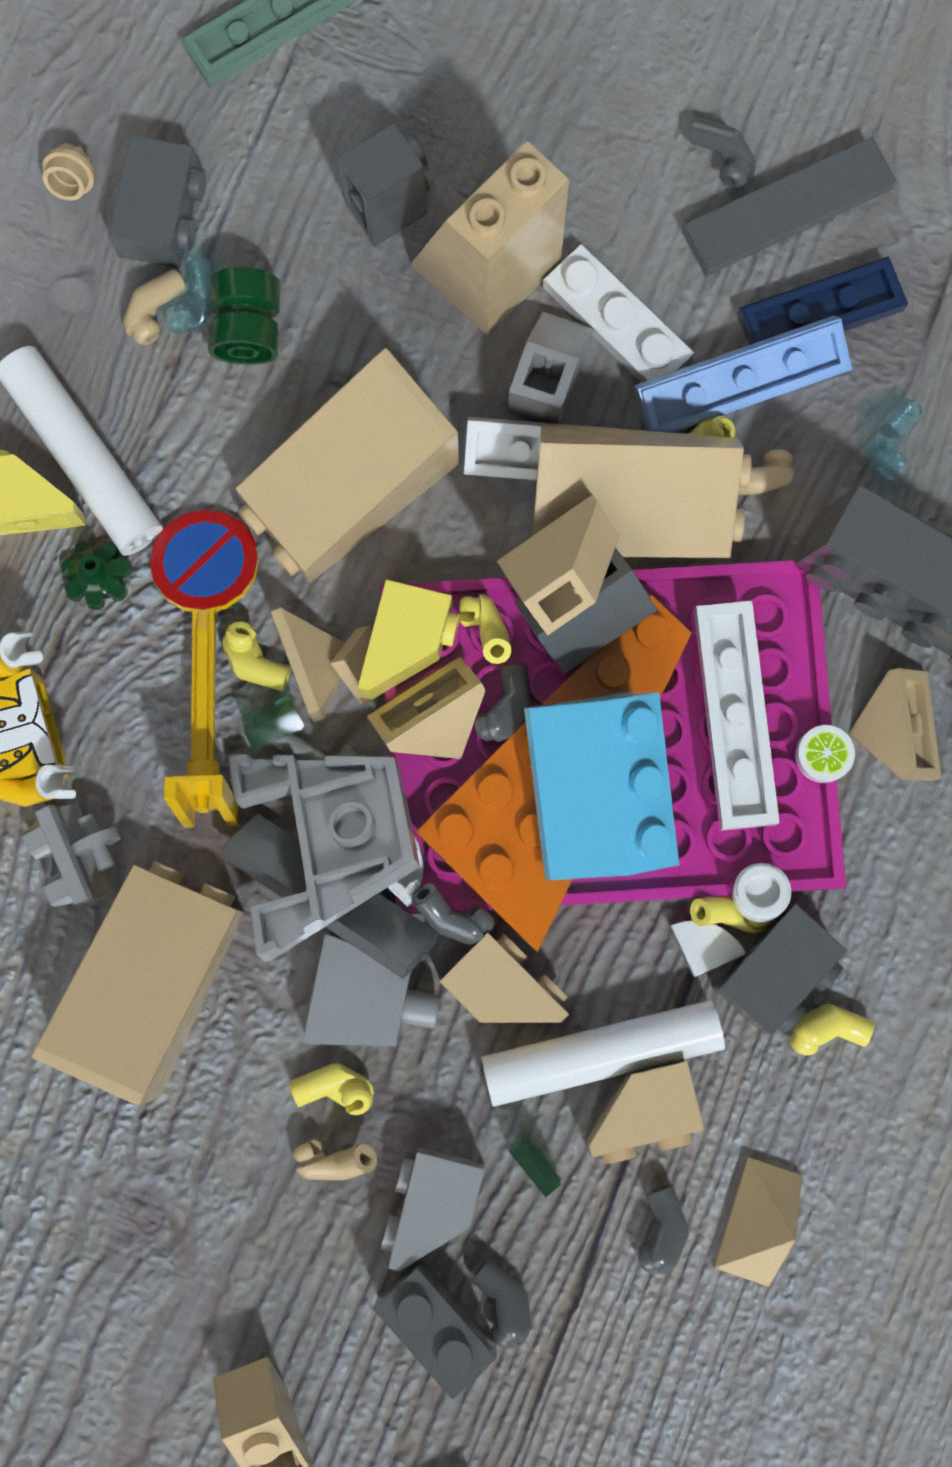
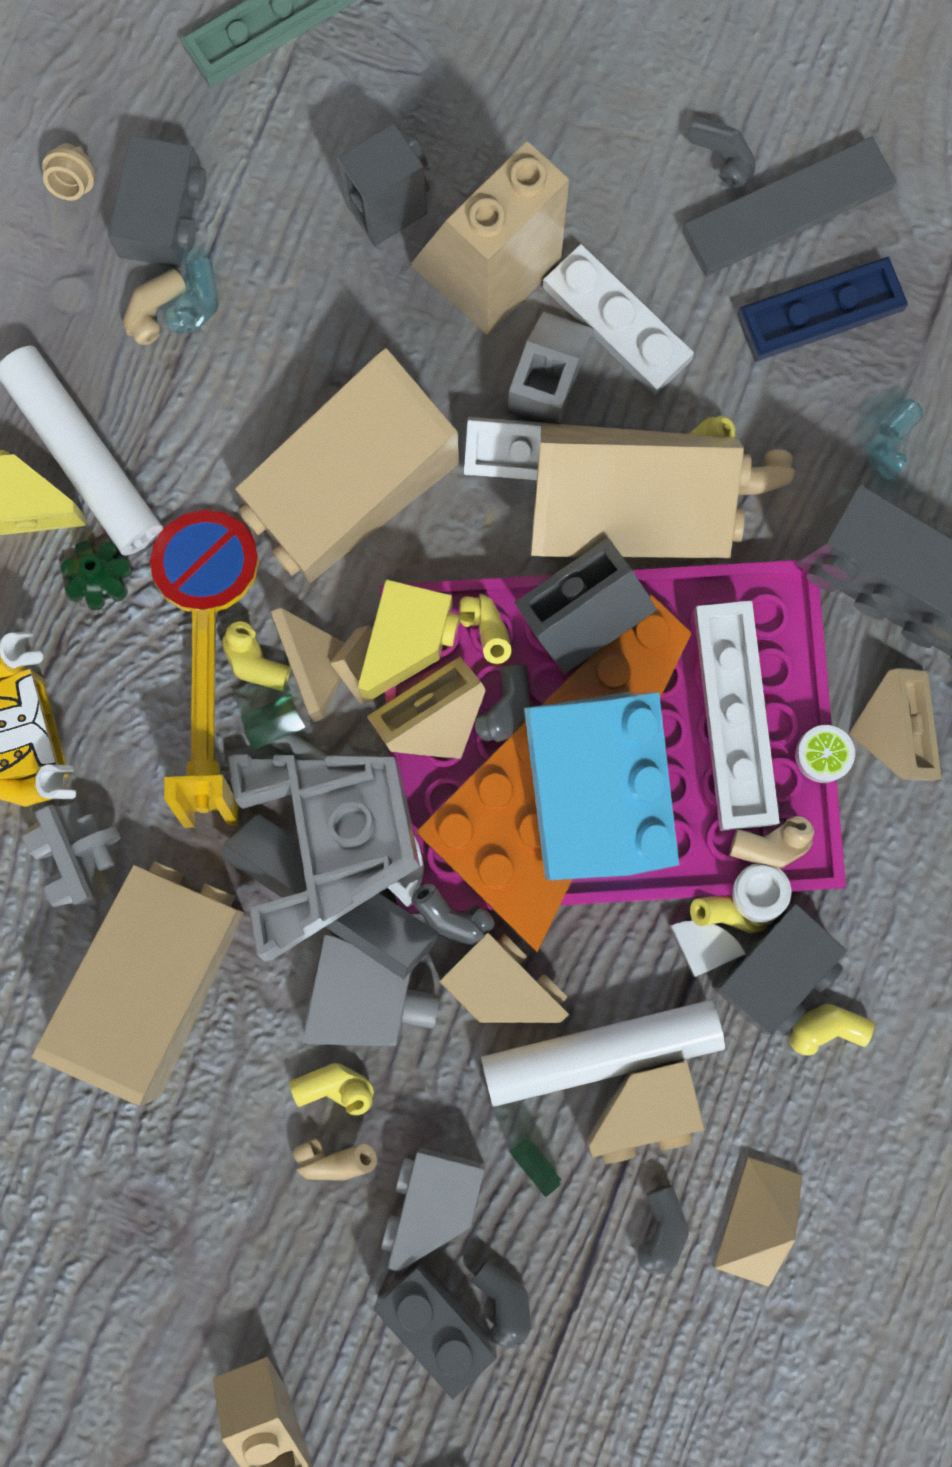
(244, 309): dark green wheel -> none
(563, 564): tan slope -> none
(744, 376): light blue tile -> none
(778, 847): none -> tan arm

